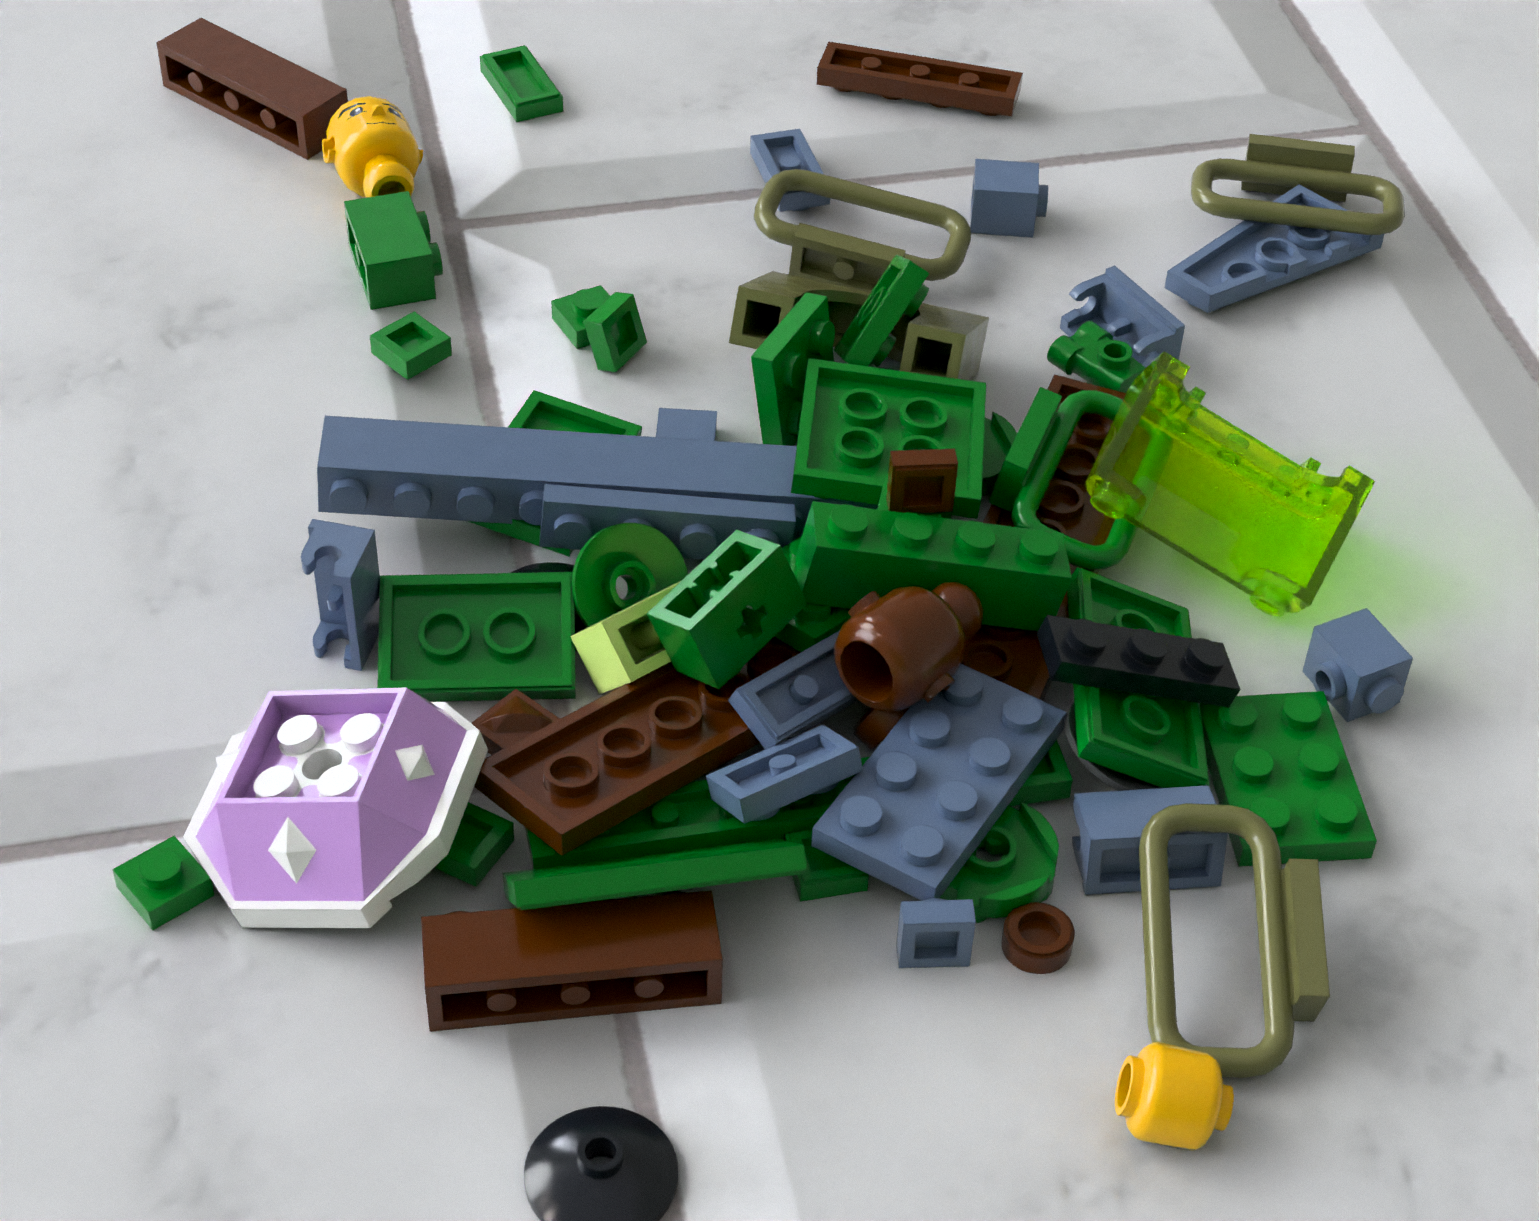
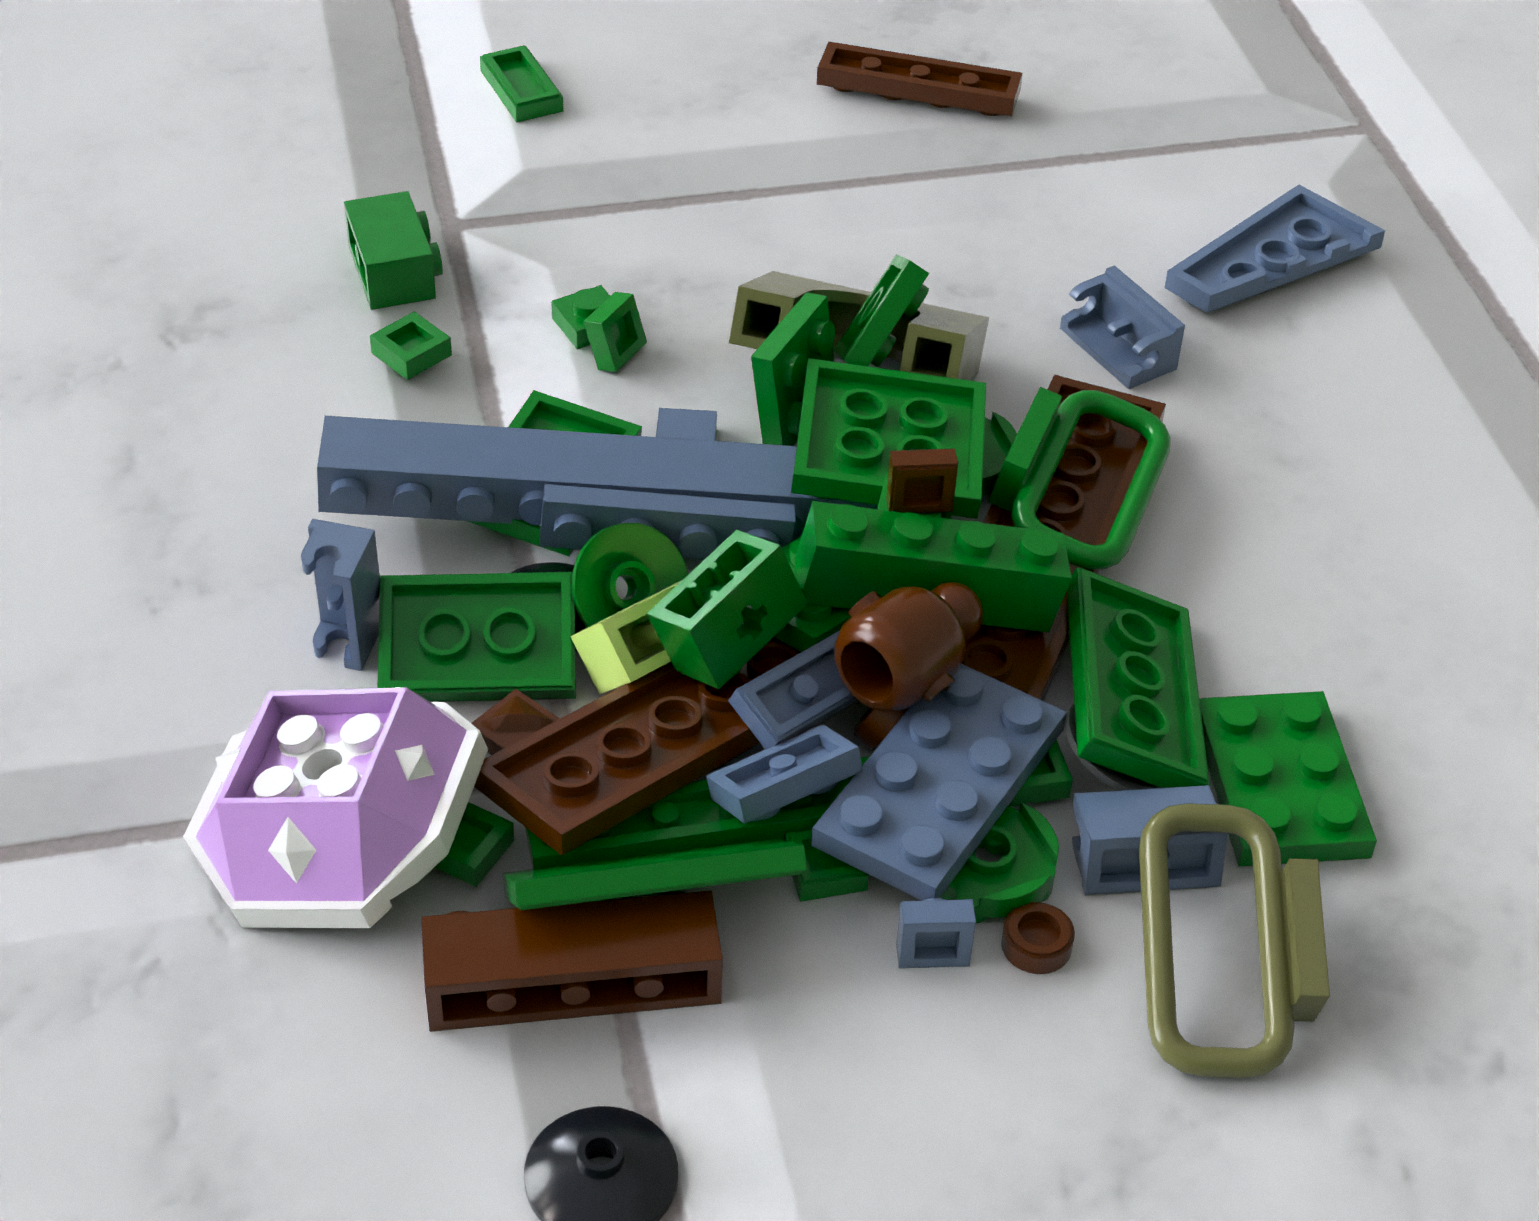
(163, 882): green plate -> none
(250, 86): reddish brown brick -> none
(372, 147): yellow piece -> none
(782, 152): sand blue plate -> none
(845, 258): olive bar -> none
(1006, 198): sand blue brick -> none
(1096, 358): green plate -> none
(1137, 661): black plate -> none
(1173, 1096): yellow head -> none
(1222, 492): clear neon green windscreen -> none
(1283, 163): olive bar -> none
(1357, 665): sand blue brick -> none

